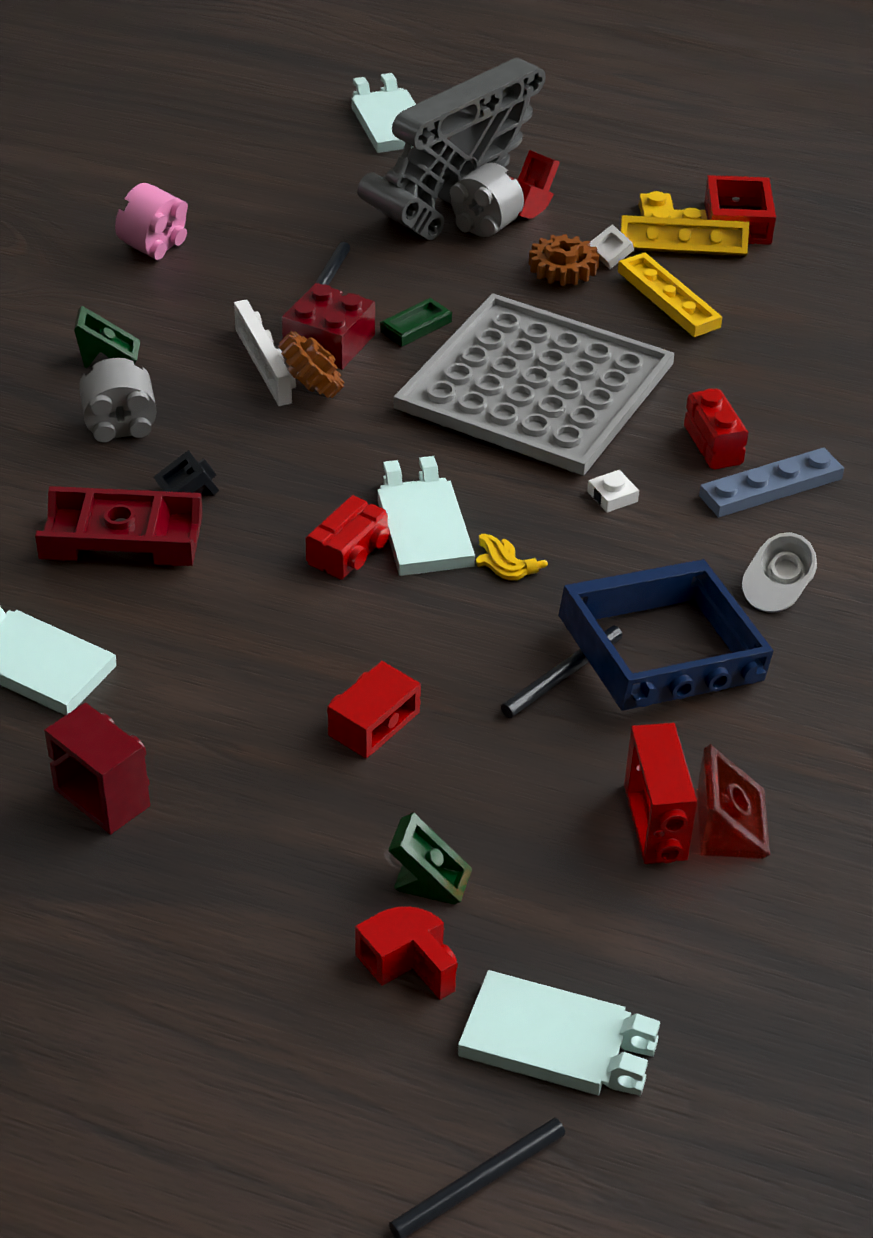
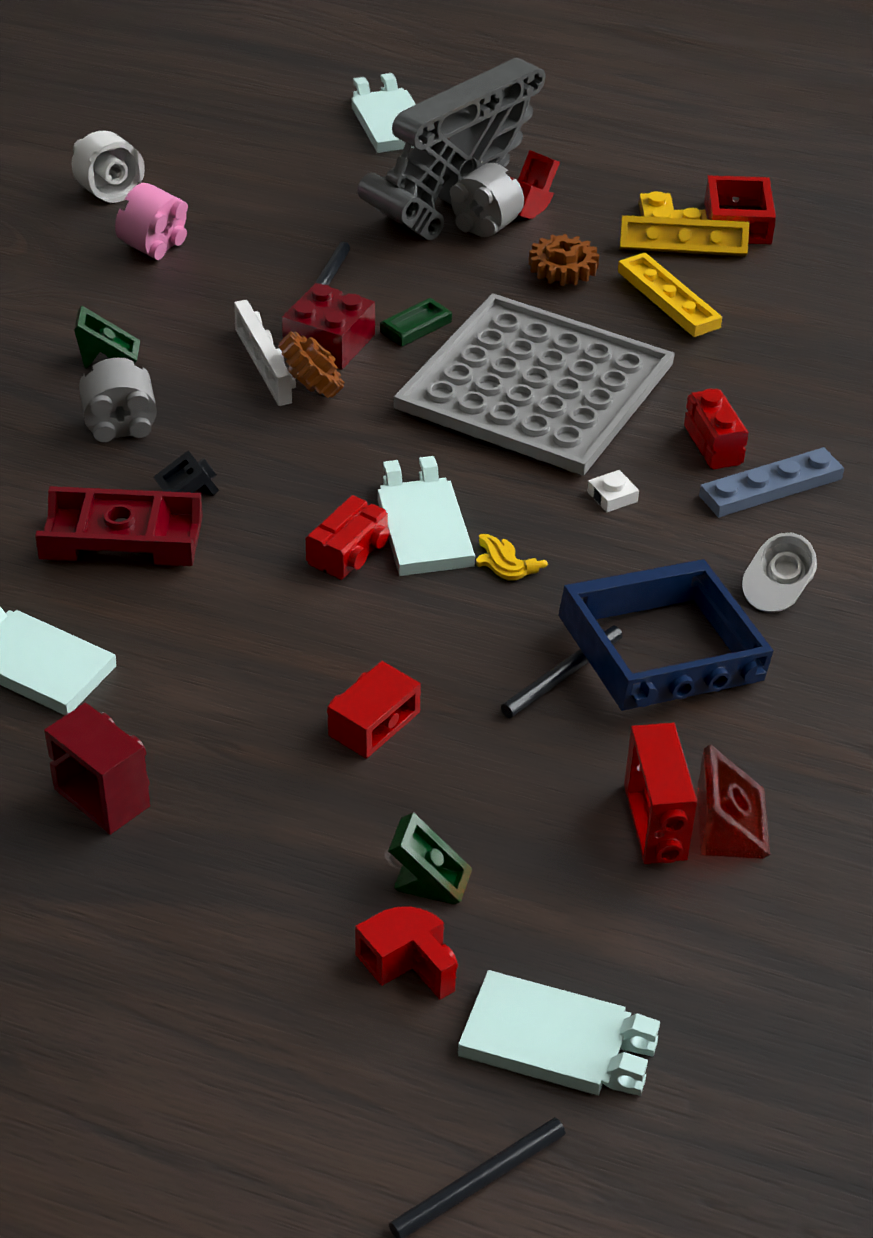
(107, 165): none -> white brick
(612, 246): white plate -> none

